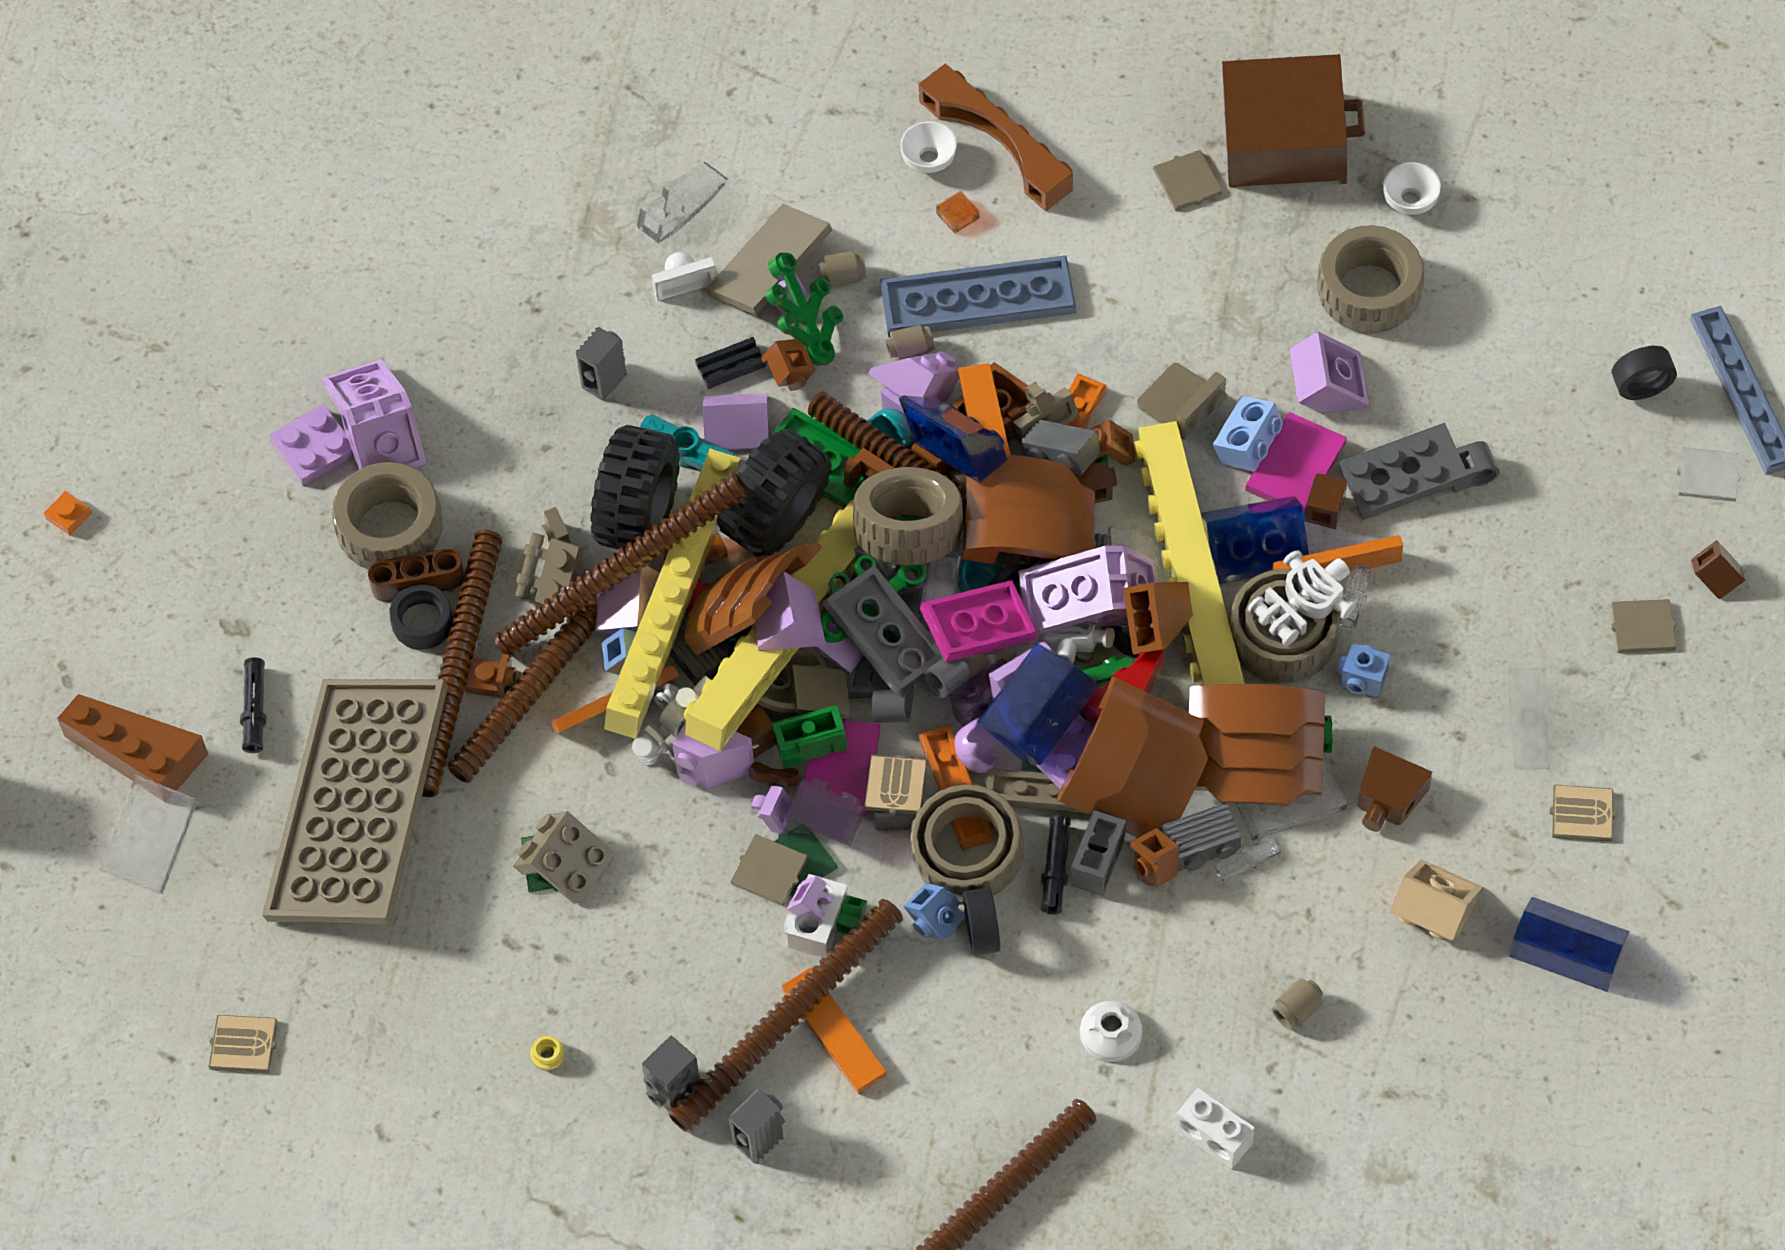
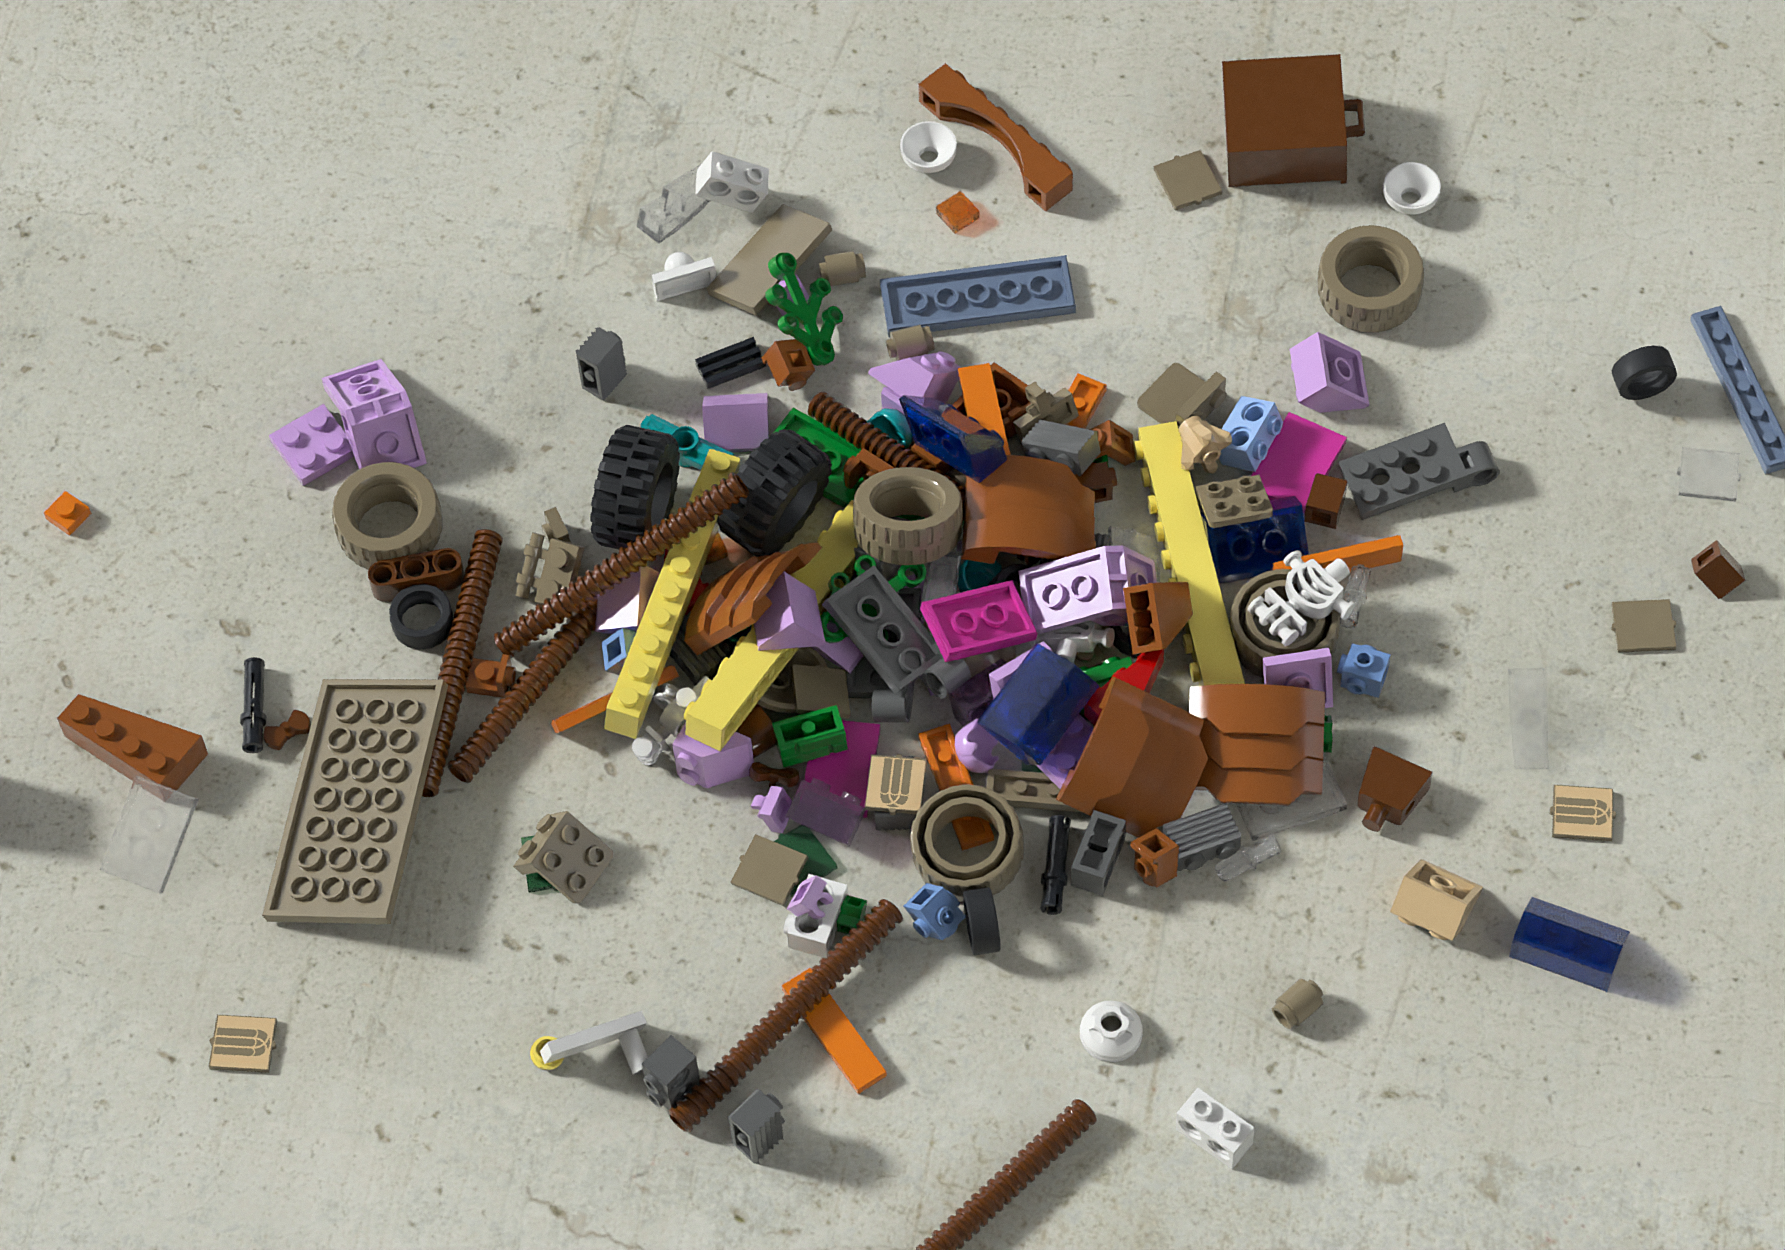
(277, 736): none -> reddish brown piece
(623, 1028): none -> white piece
(732, 182): none -> white brick
(1202, 444): none -> tan rock
(1234, 501): none -> dark tan bracket
(1303, 670): none -> lavender plate

